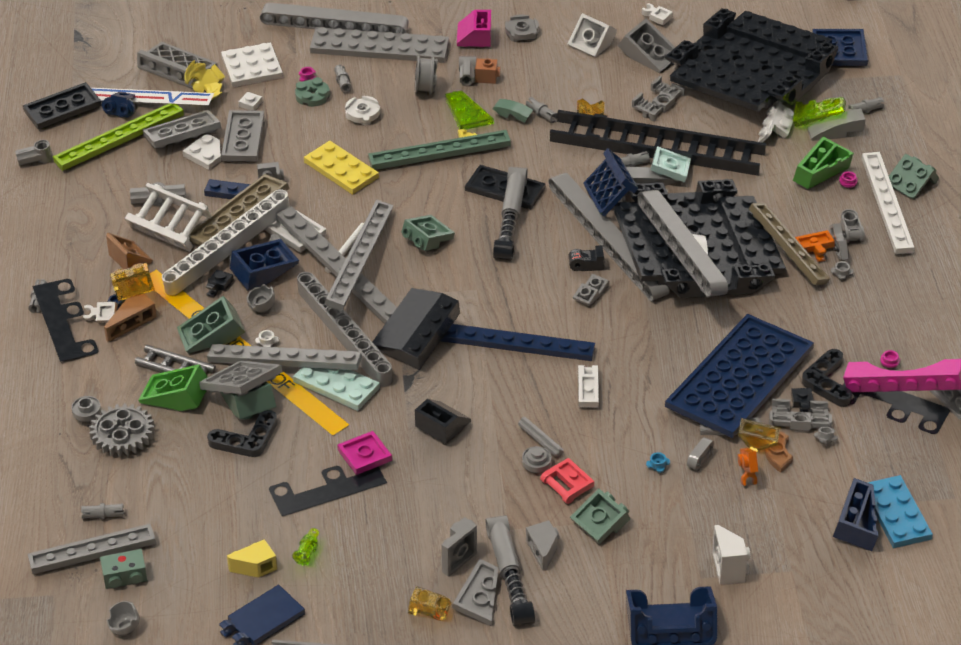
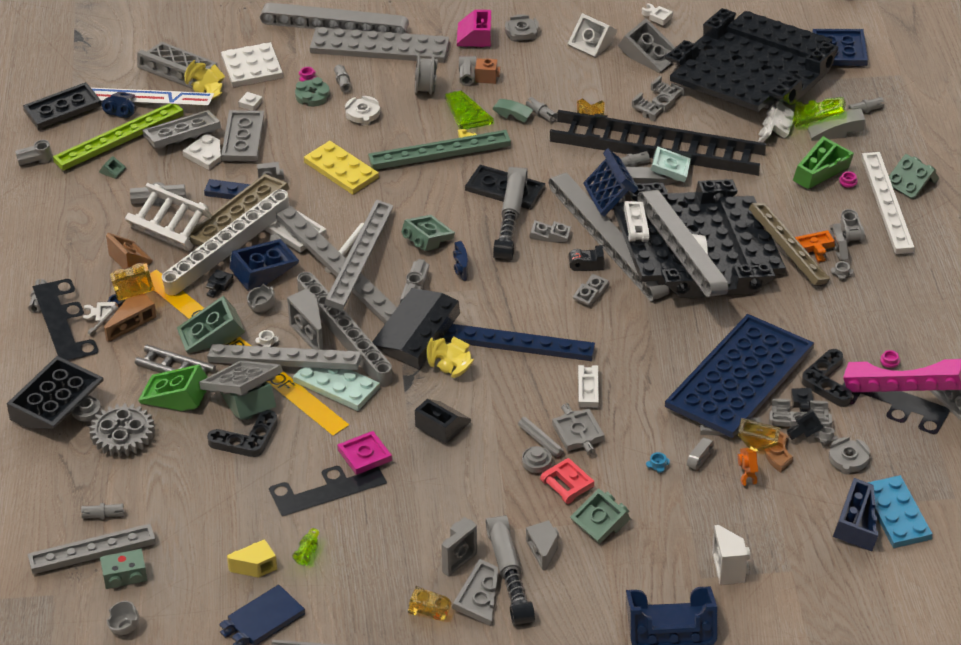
(52, 394): none -> black slope
(92, 331): none -> light grey hinge
(112, 168): none -> sand green slope
(305, 317): none -> light grey slope
(416, 277): none -> light grey piece
(451, 355): none -> light yellow animal
(461, 259): none -> dark blue slope
(556, 233): none -> light grey slope
(578, 429): none -> light grey plate
(636, 221): none -> white plate
(807, 424): none -> black plate
(846, 463): none -> light grey plate

